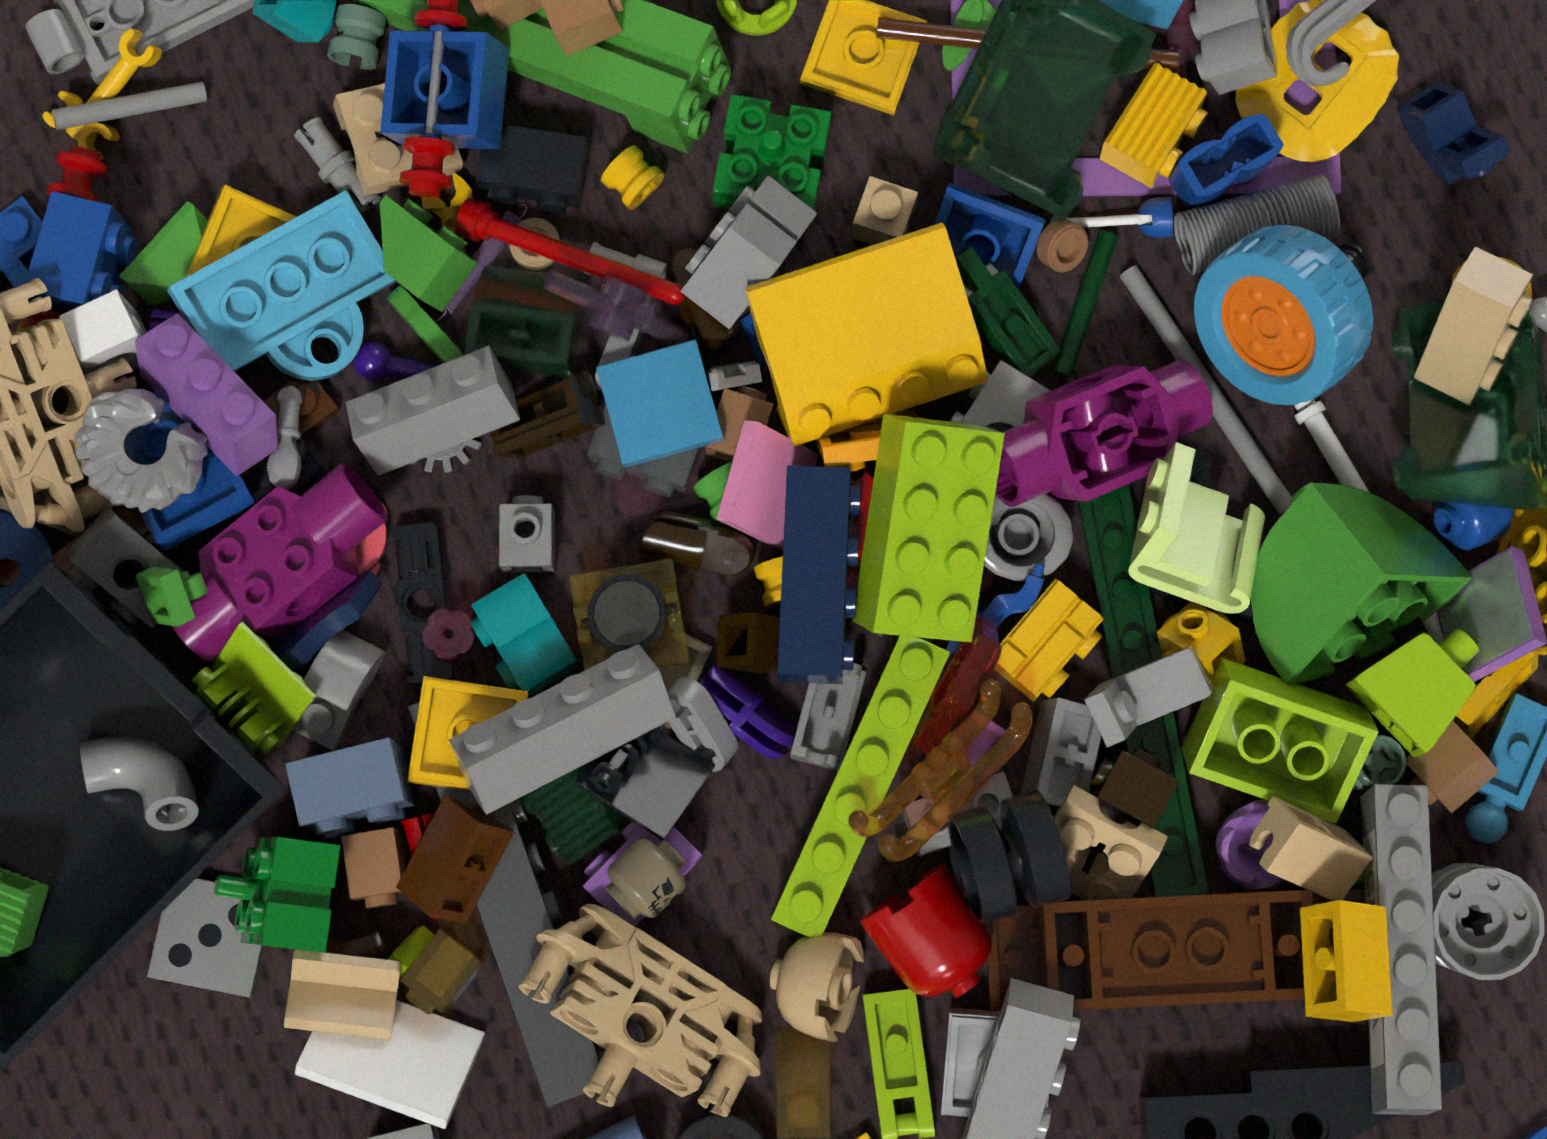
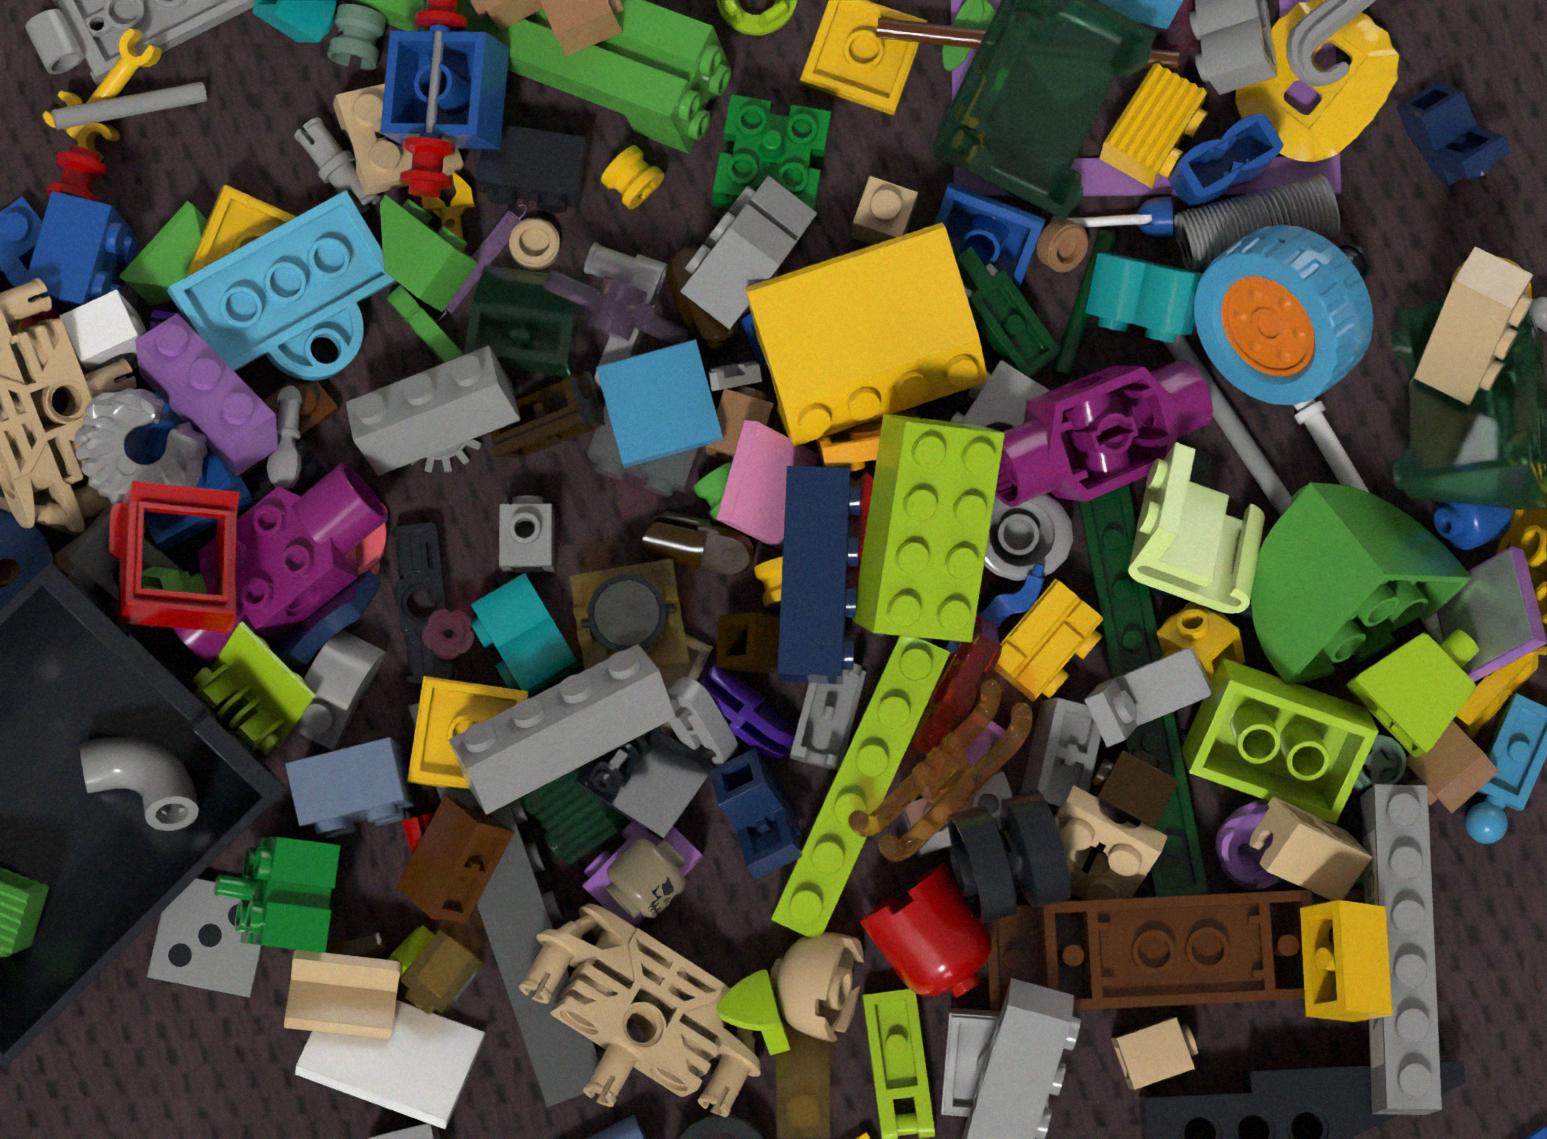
(166, 607): none -> red piece
(374, 866): medium nougat brick -> none
(376, 362): dark purple bar -> none
(479, 222): red piece -> none
(754, 1006): none -> lime tile
(758, 811): none -> dark blue brick
(1143, 295): none -> teal brick
(1155, 1052): none -> tan brick
(1508, 923): light grey wheel -> none

